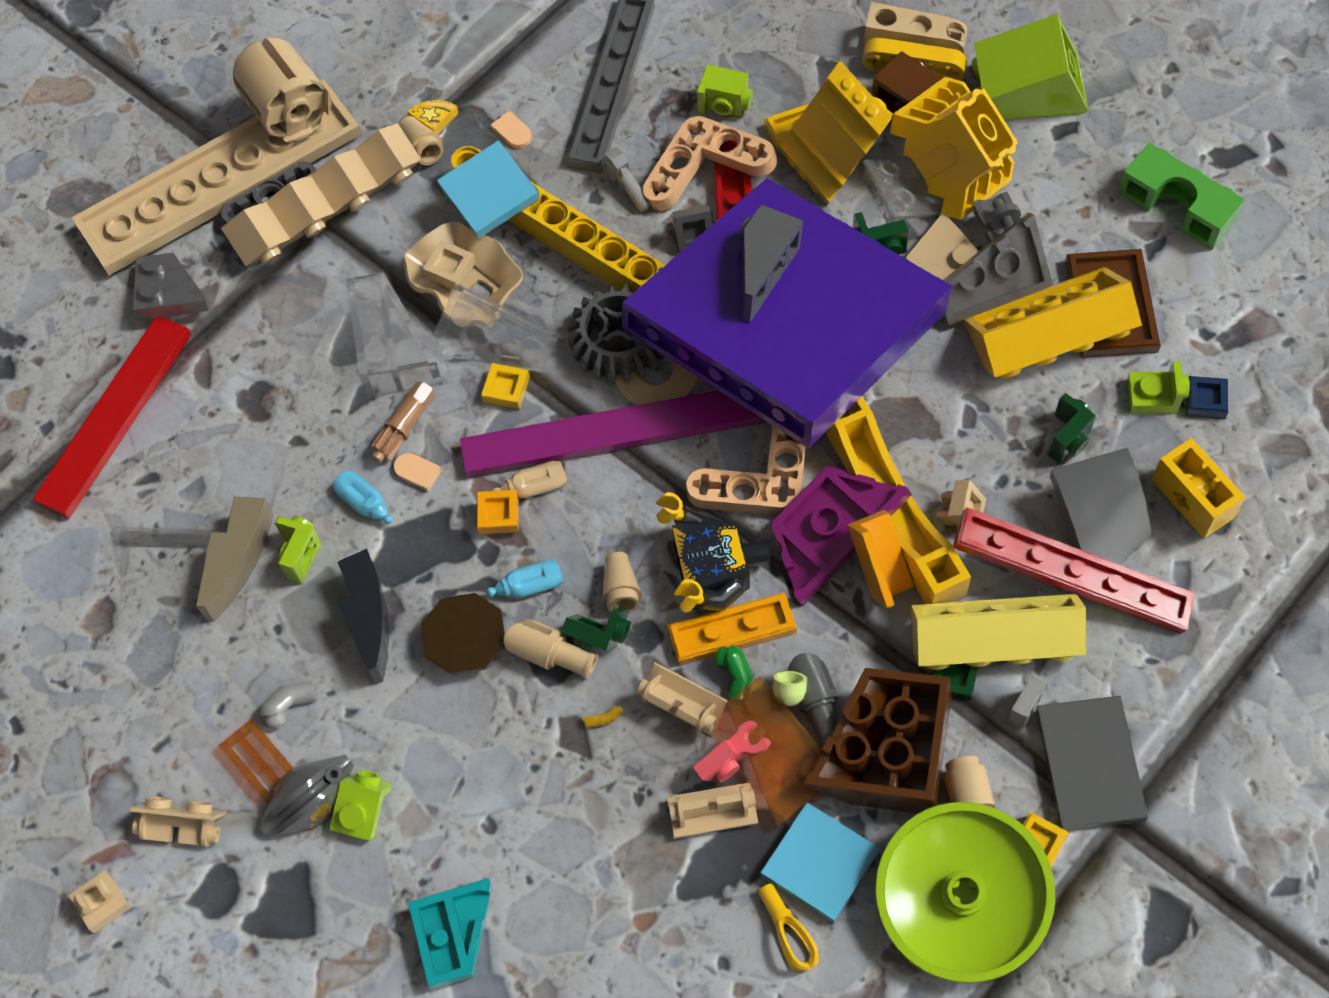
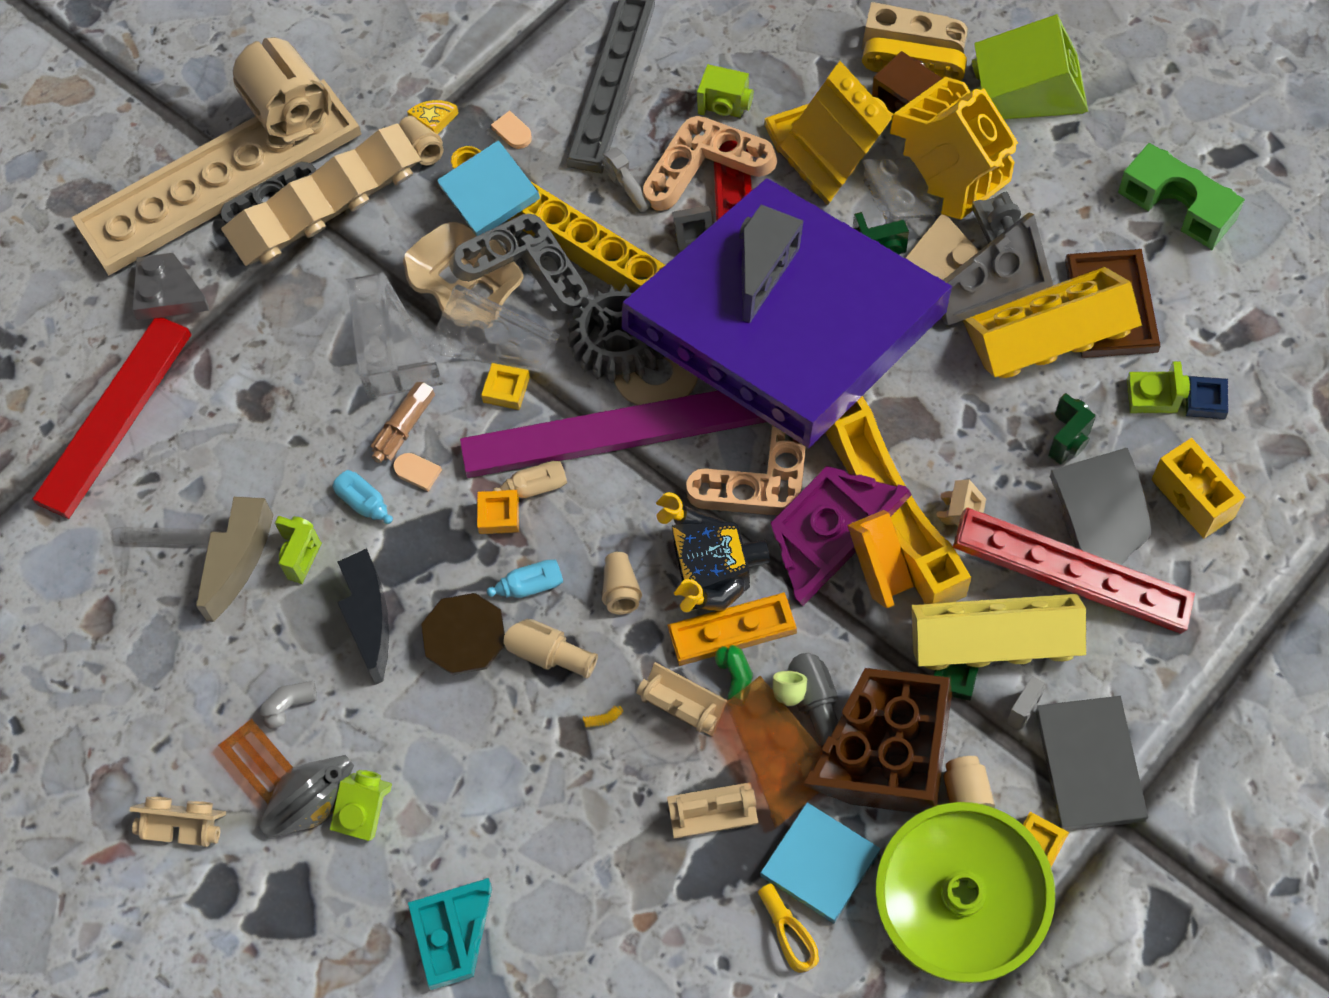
(99, 901): tan tile -> none
(449, 265): tan tile -> none
(528, 249): none -> dark grey beam
(592, 634): dark green bracket -> none
(724, 759): coral plate -> none

